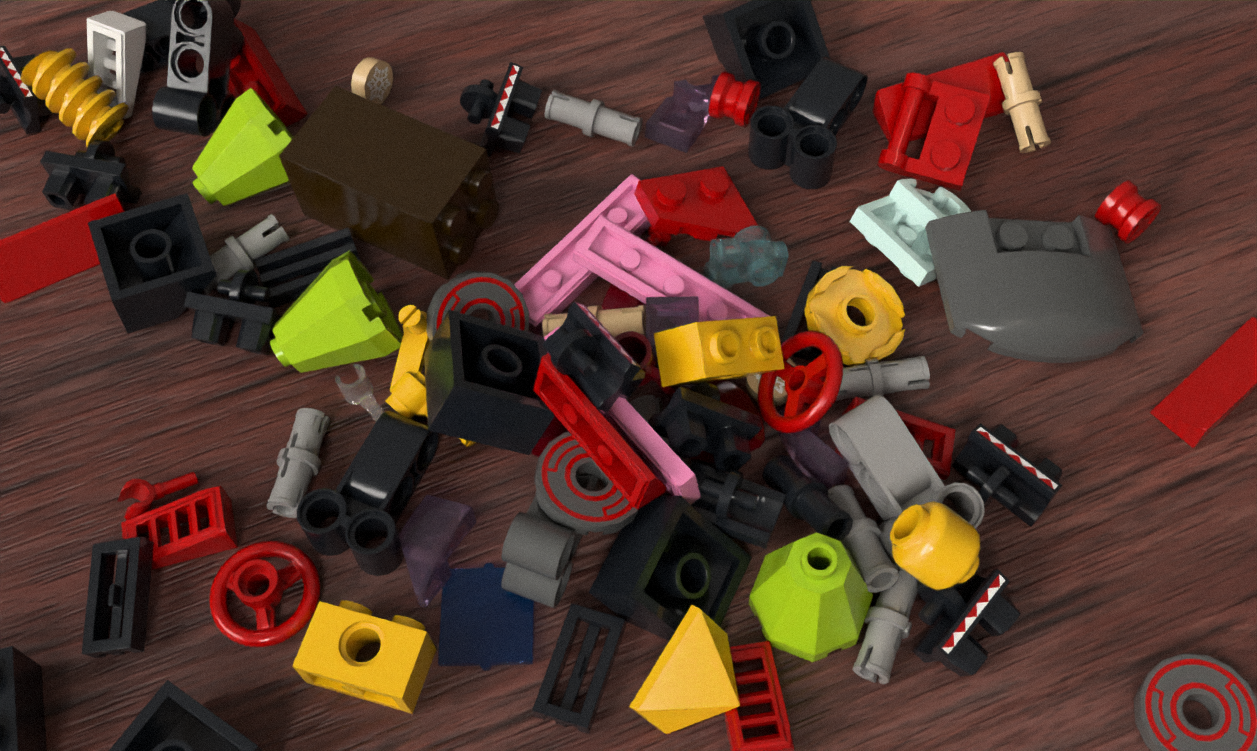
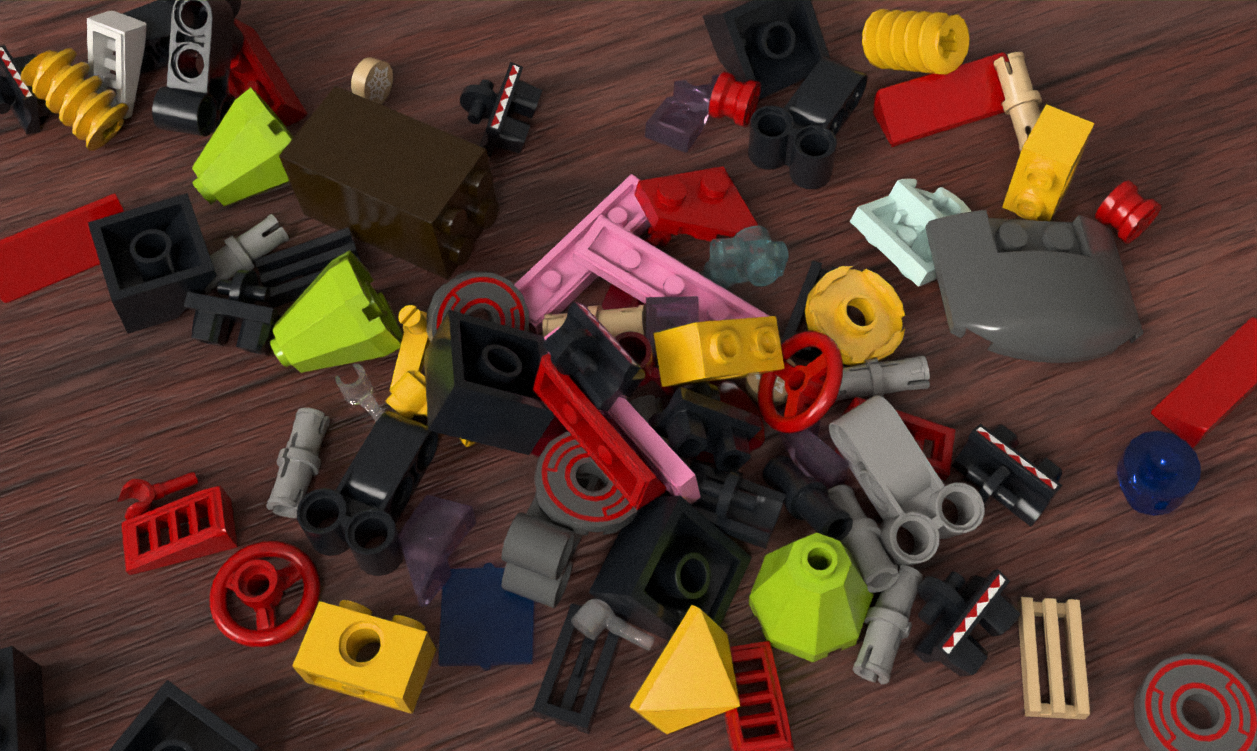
(89, 173): black hips -> none
(127, 597): black tile -> none
(593, 118): light grey pin -> none
(597, 615): none -> clear hand
(915, 41): none -> yellow piece
(935, 545): yellow head -> none
(949, 136): red plate -> none
(1047, 164): none -> yellow brick
(1050, 611): none -> tan tile
(1158, 472): none -> clear blue piece

